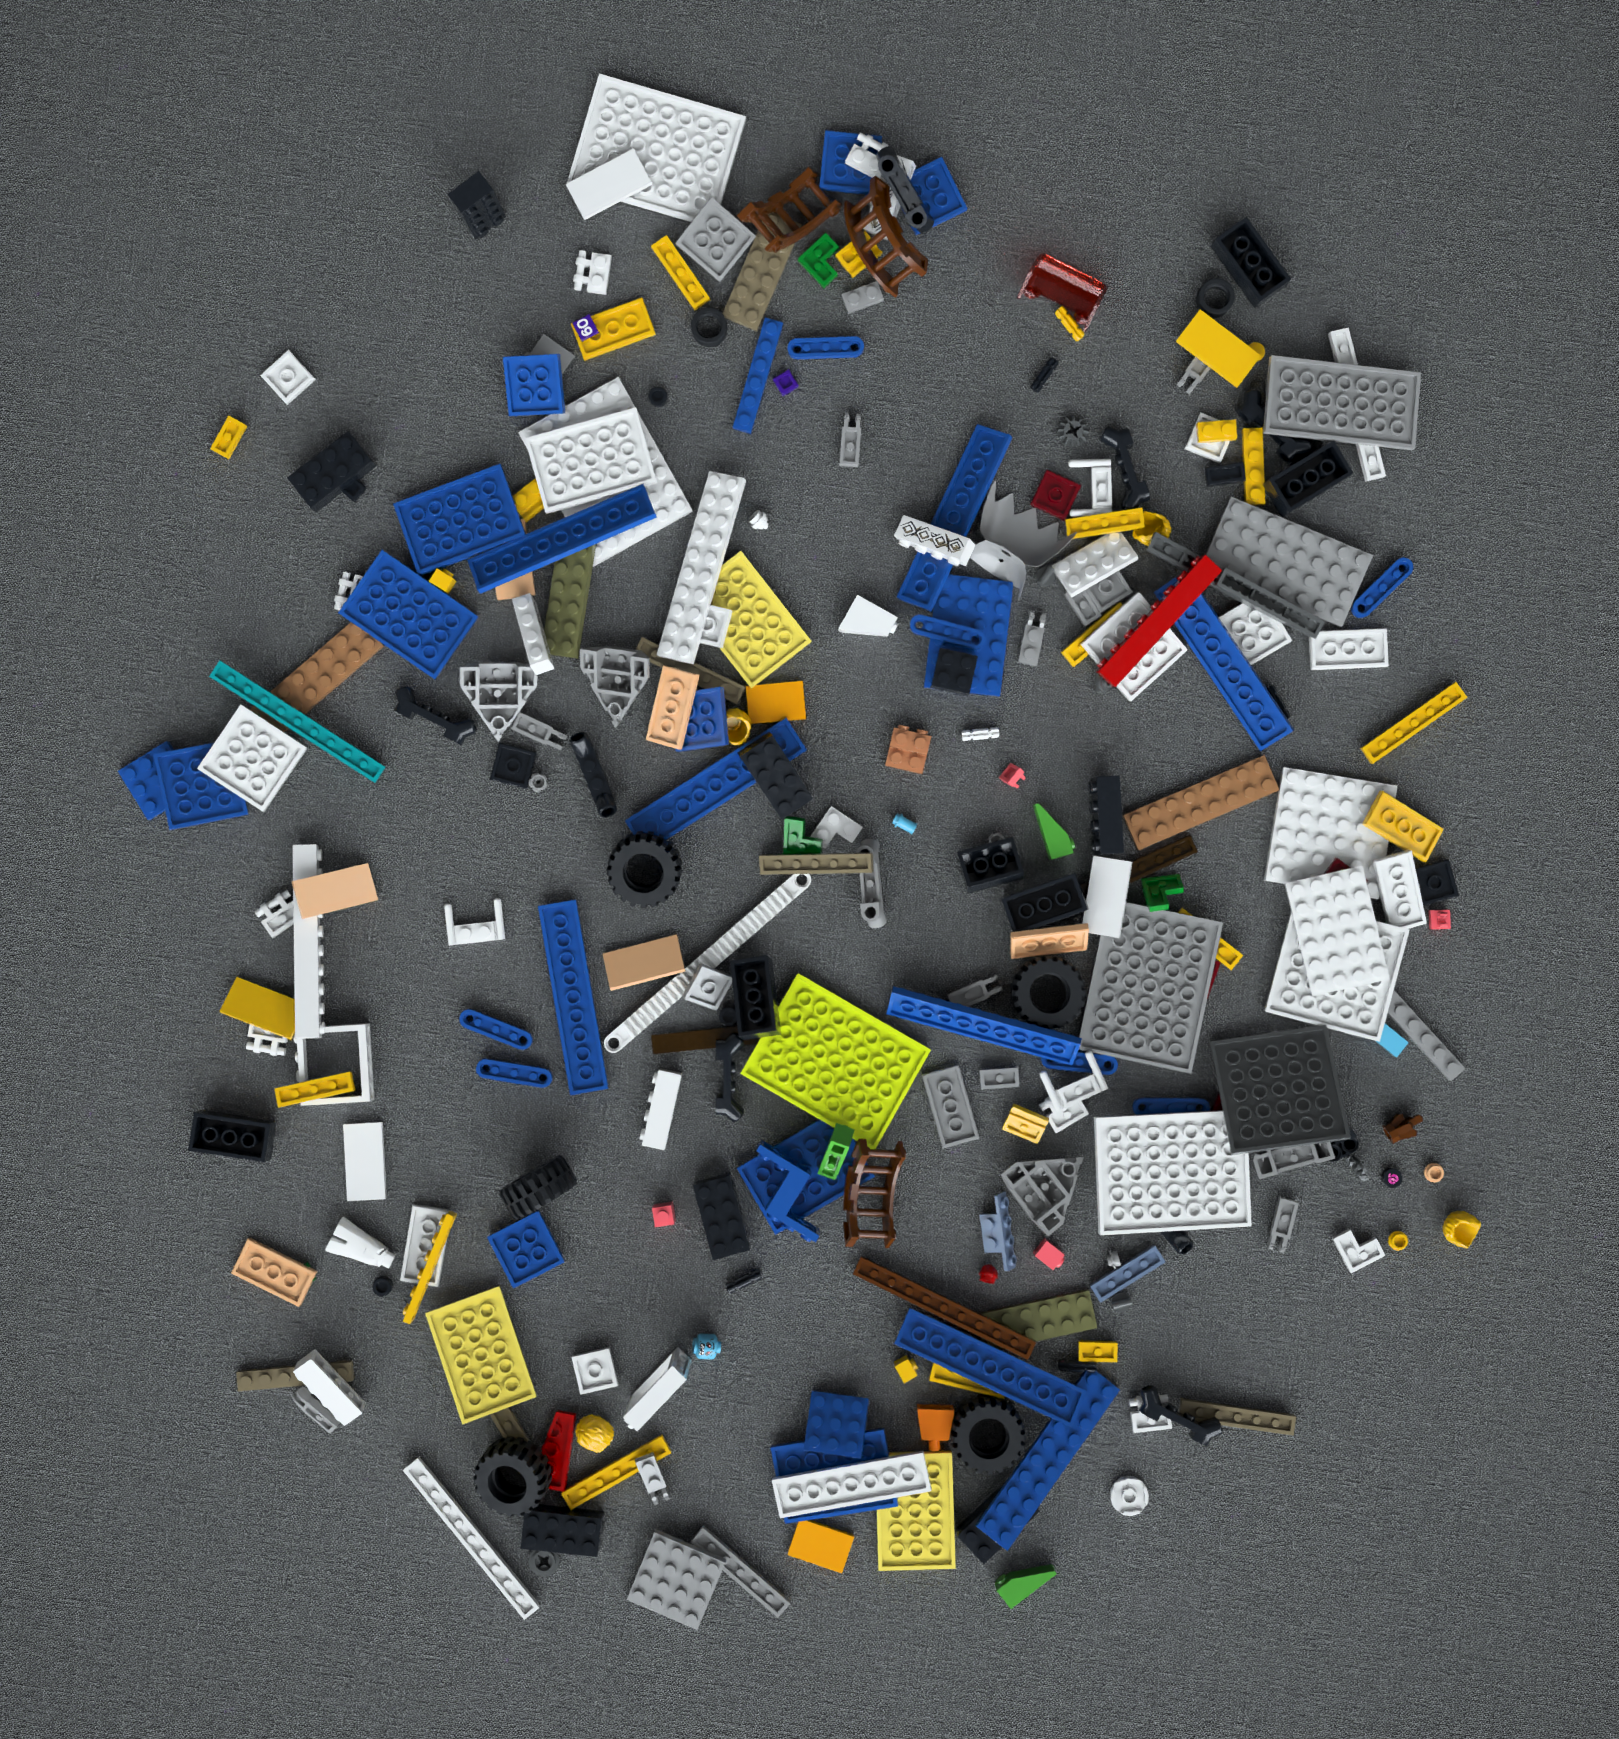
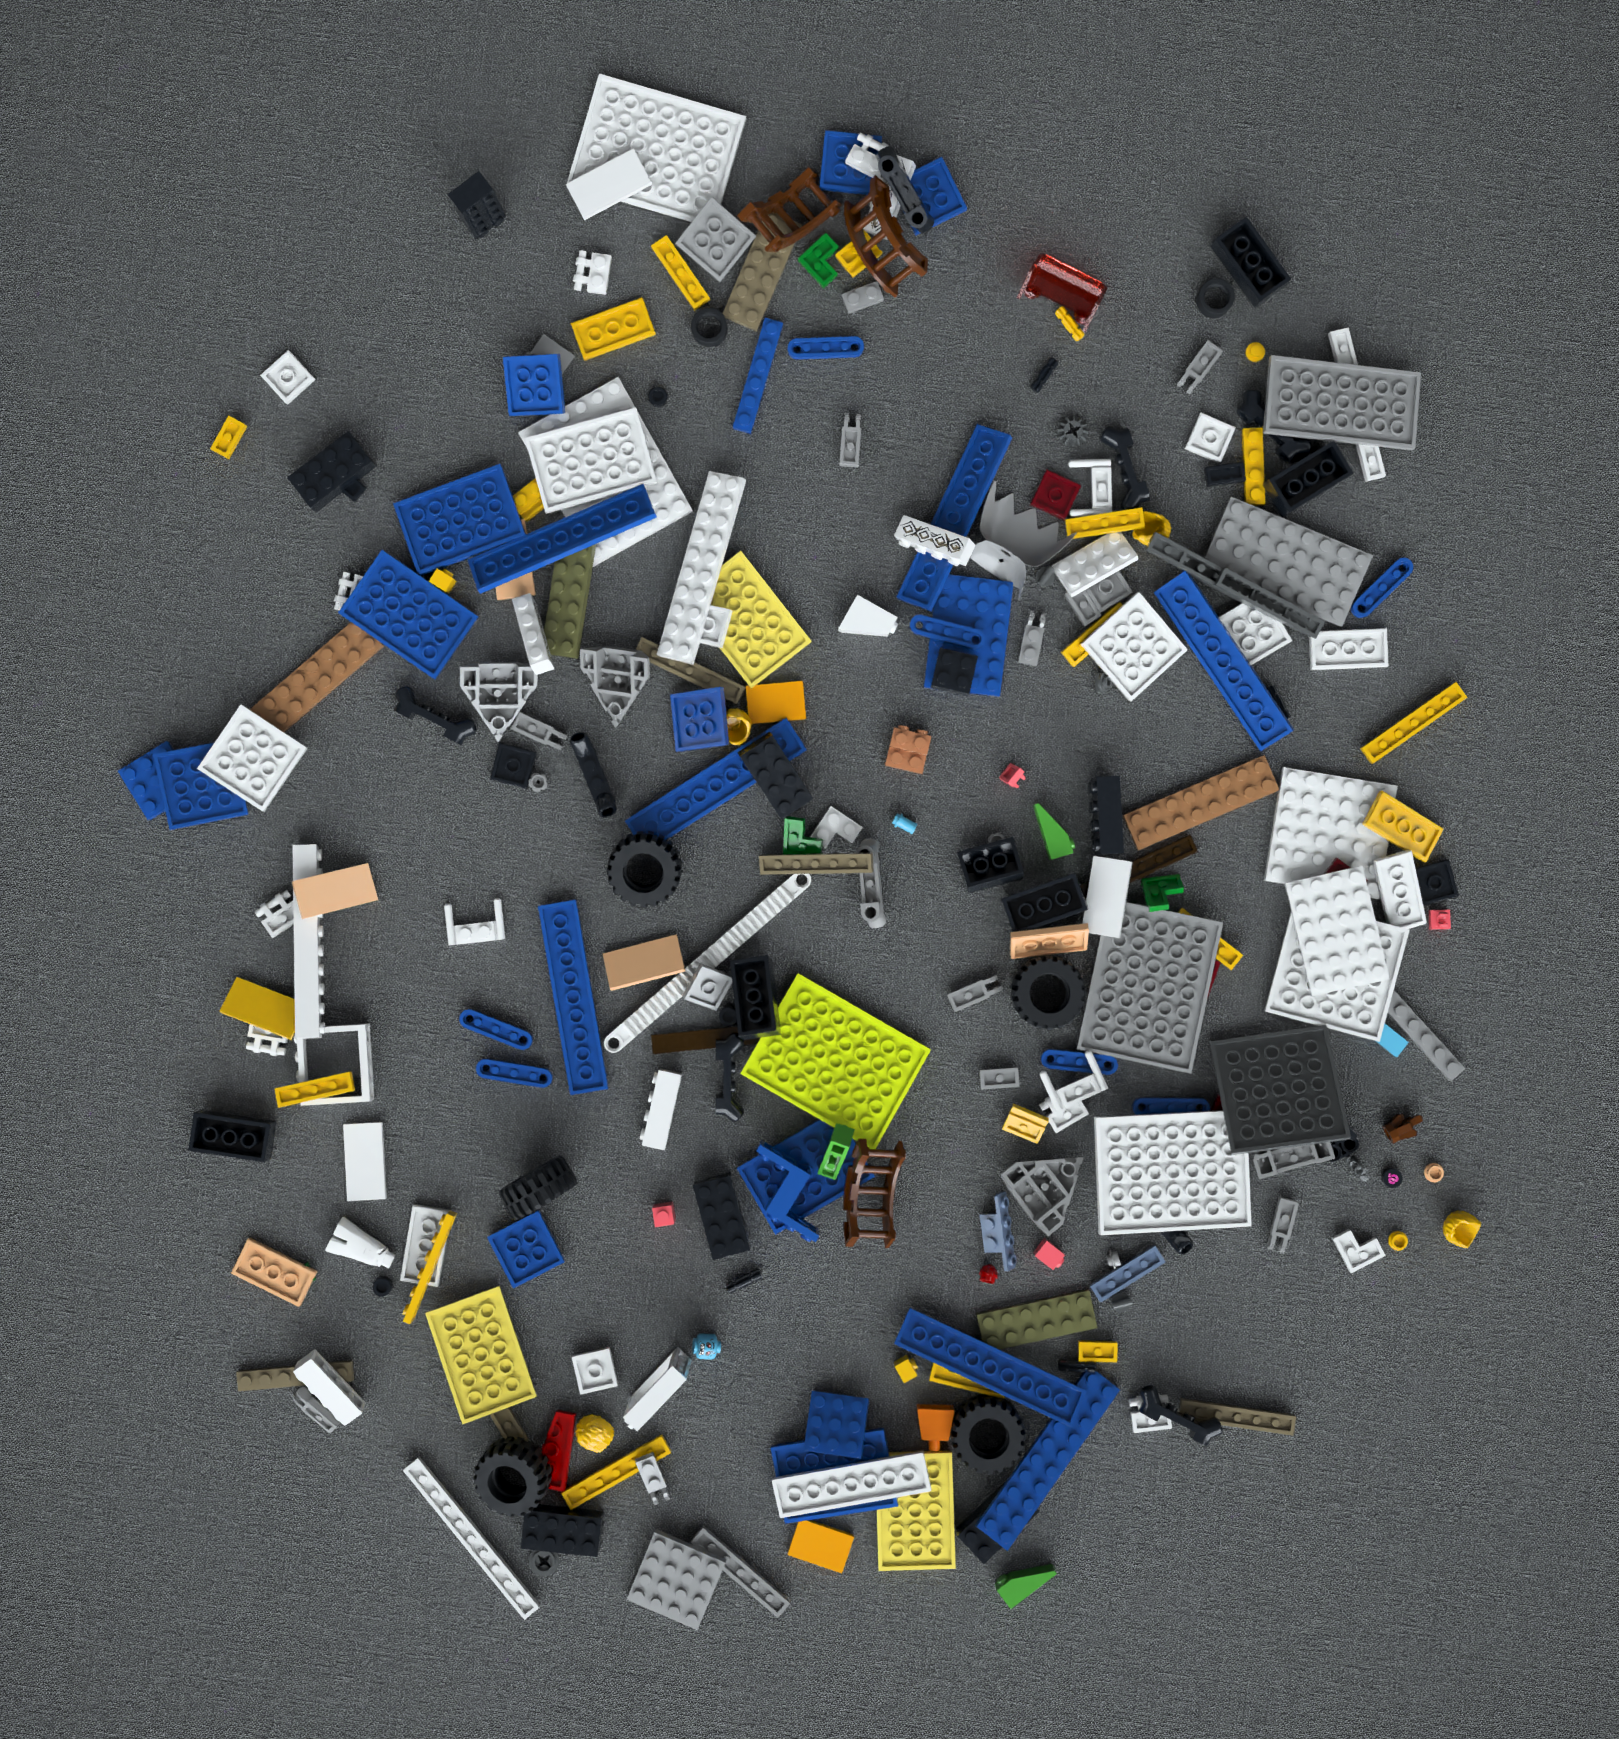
(297, 721): teal plate -> none
(585, 327): dark purple tile -> none
(672, 707): light nougat tile -> none
(758, 520): white plate -> none
(785, 382): dark purple tile -> none
(944, 1307): reddish brown plate -> none
(950, 1106): light grey tile -> none
(983, 733): white axle -> none
(983, 1026): blue plate -> none
(1128, 1489): white tile -> none
(1158, 620): red brick -> none
(1216, 431): yellow plate -> none
(1218, 348): yellow tile -> none

